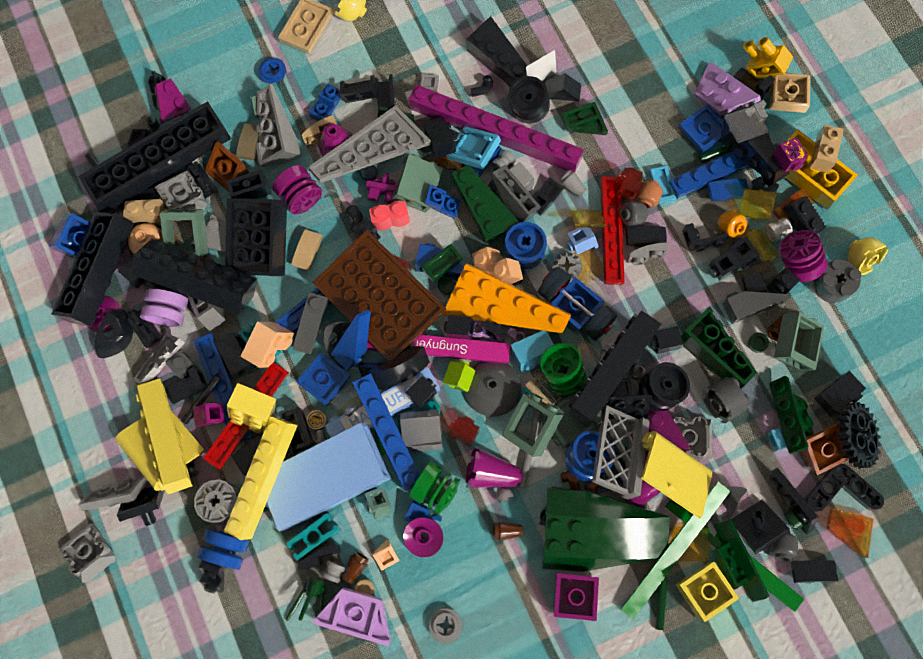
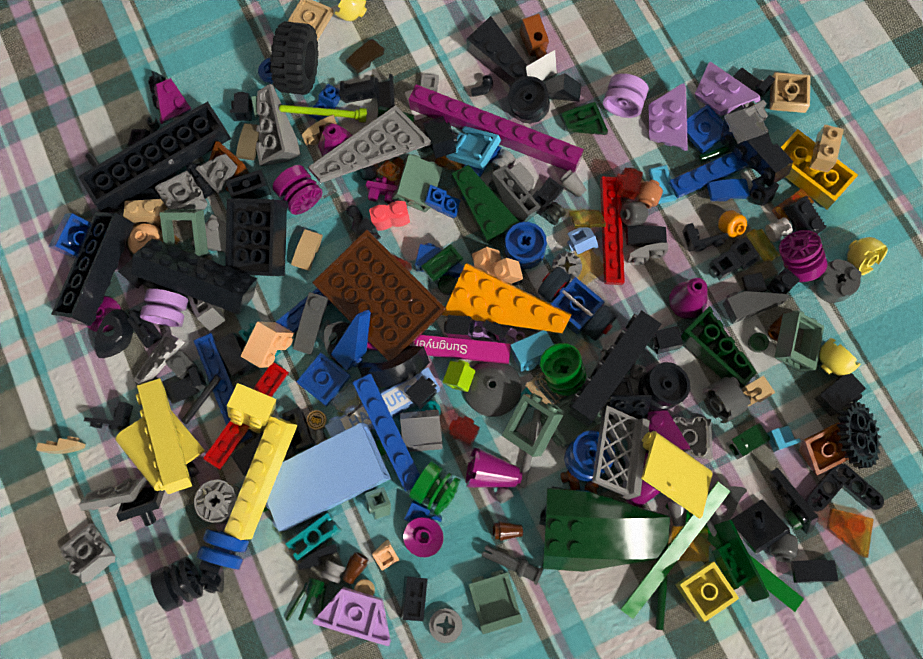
(63, 446): none -> tan slope
(122, 418): none -> black bracket
(176, 584): none -> black wheel
(208, 414): magenta brick -> none
(217, 172): none -> light grey wing
(241, 107): none -> black brick
(294, 58): none -> black tyre
(359, 114): none -> lime piece
(363, 56): none -> dark brown slope
(392, 170): none -> clear orange slope
(413, 598): none -> black hinge
(495, 602): none -> sand green panel
(522, 567): none -> dark grey pin
(534, 36): none -> dark orange torso
(553, 213): none -> pearl dark grey wheel
(575, 597): magenta brick -> none
(625, 95): none -> lavender wheel
(669, 118): none -> lavender wing
(677, 513): none -> light grey cone
(689, 298): none -> magenta cone
(748, 441): none -> dark green bracket
(757, 204): clear yellow piece -> none
(758, 390): none -> tan hinge
(768, 60): yellow brick -> none
(790, 155): magenta brick -> none
(792, 415): dark green bracket -> none
(837, 359): none -> light yellow cylinder

